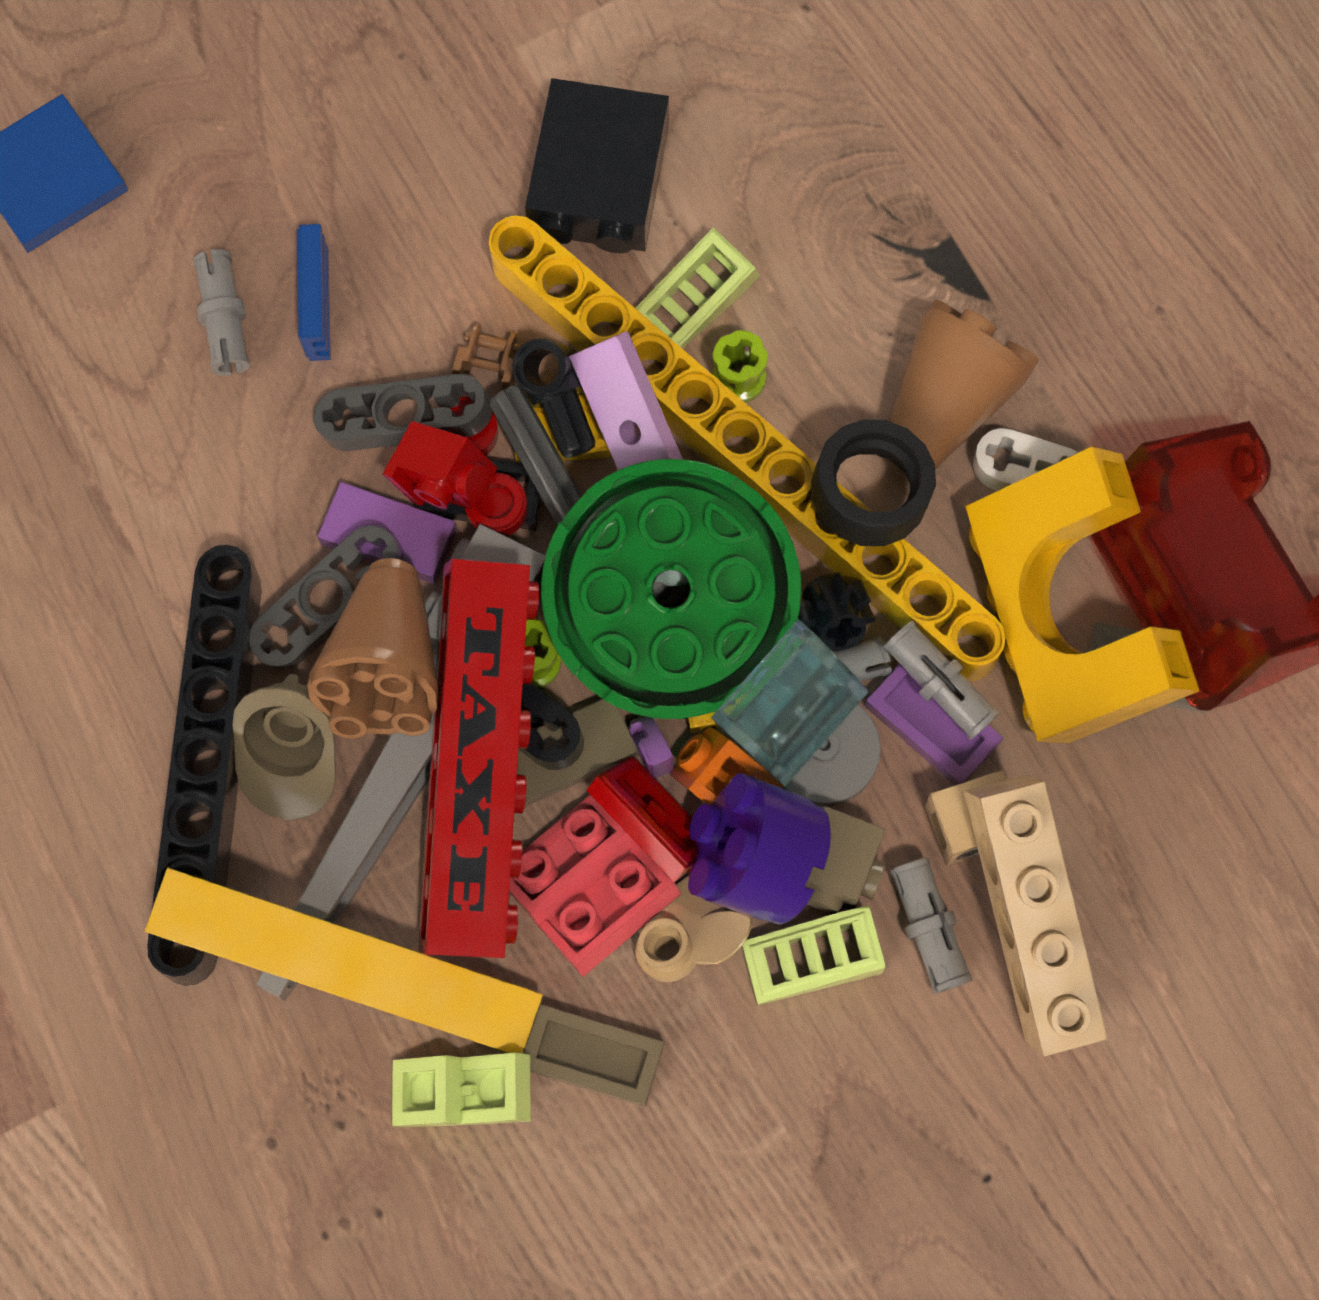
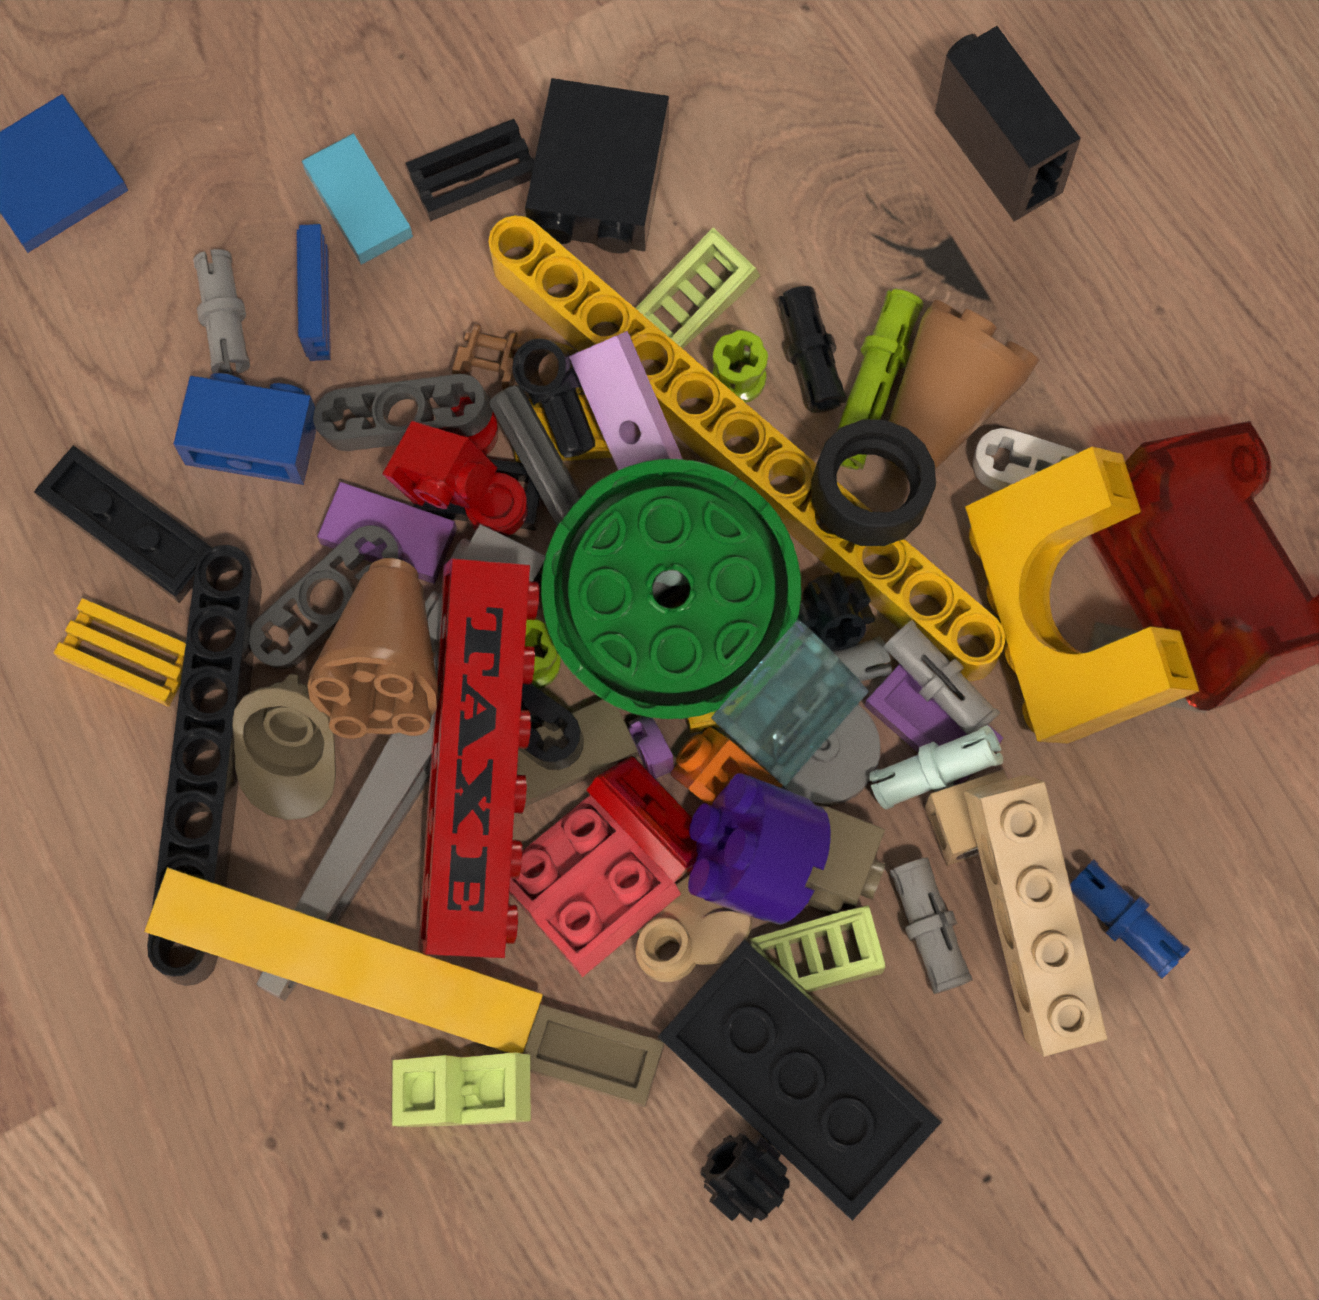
(79, 631): none -> yellow tile
(123, 522): none -> black tile
(246, 428): none -> blue brick
(357, 199): none -> medium azure tile
(466, 150): none -> black tile
(745, 1177): none -> black gear
(800, 1079): none -> black plate
(811, 349): none -> black pin
(883, 357): none -> lime pin
(936, 767): none -> light aqua pin
(1005, 122): none -> black brick
(1128, 919): none -> blue pin

